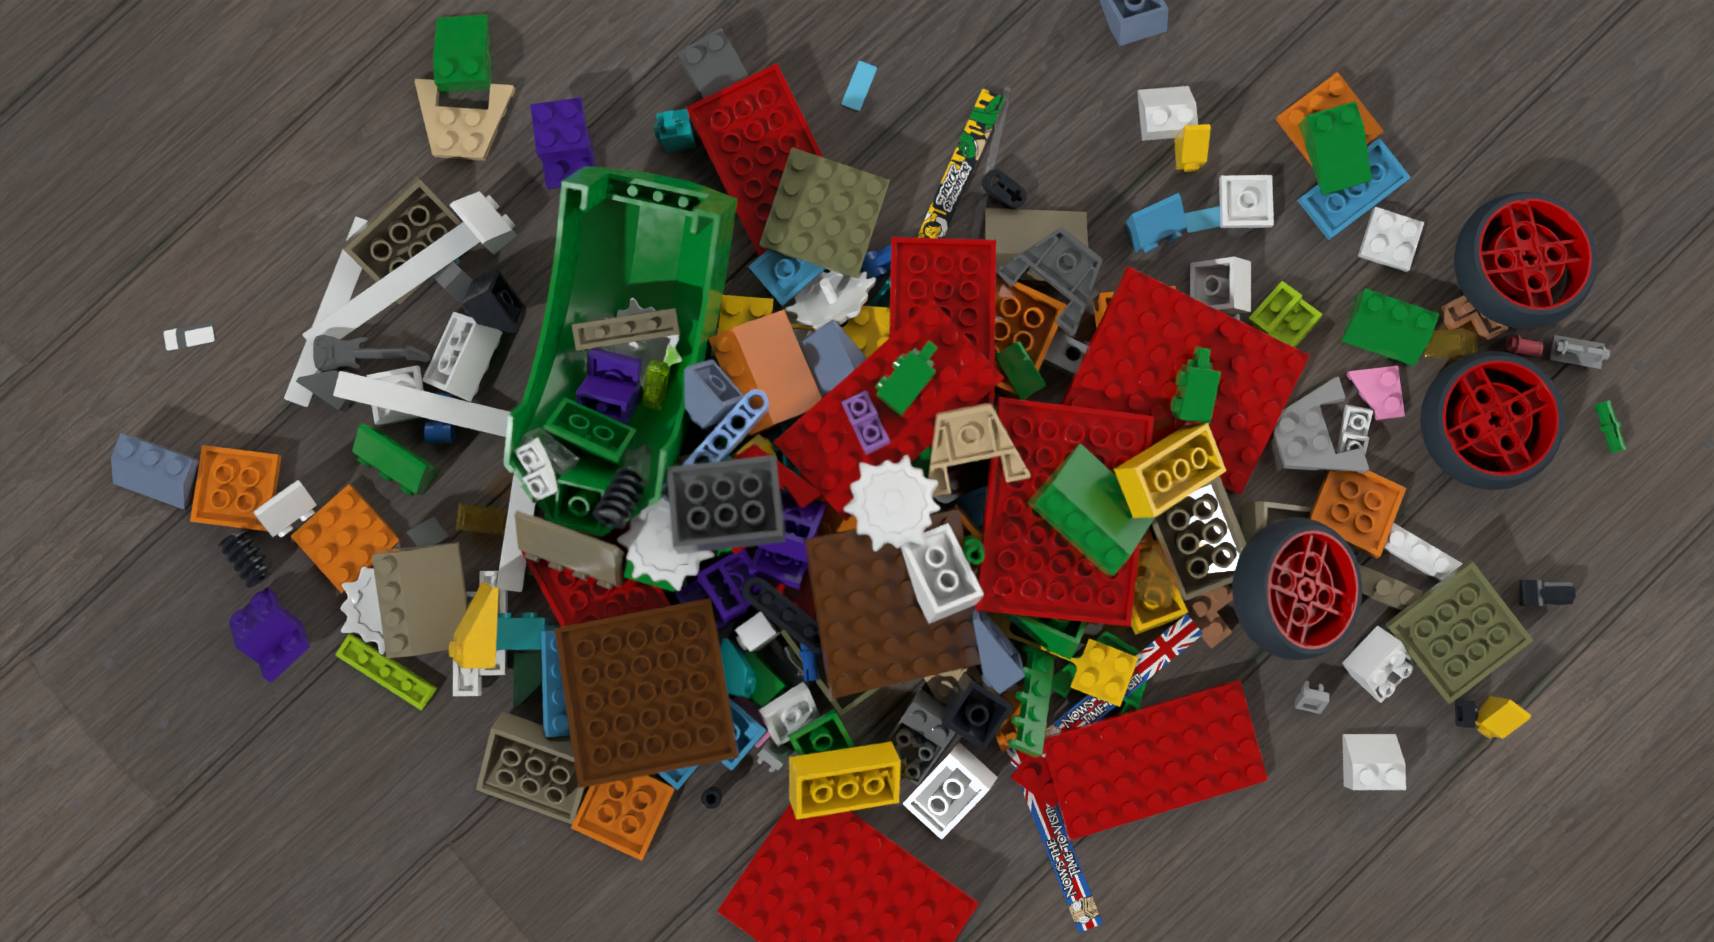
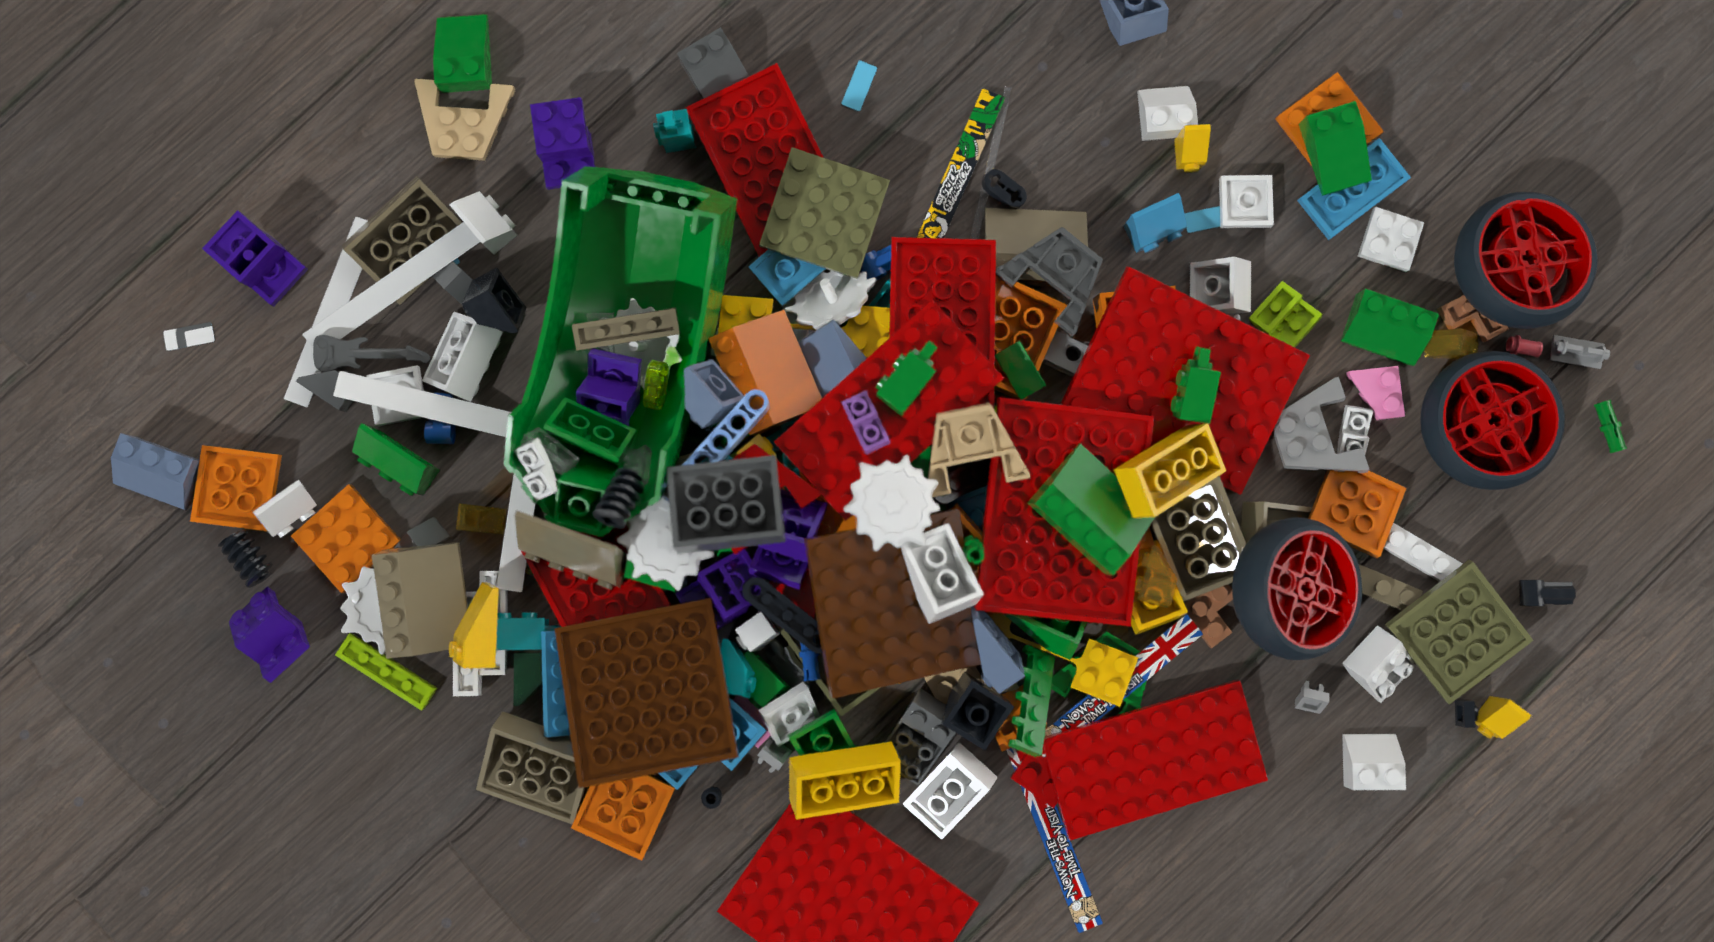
(255, 258): none -> dark purple bracket

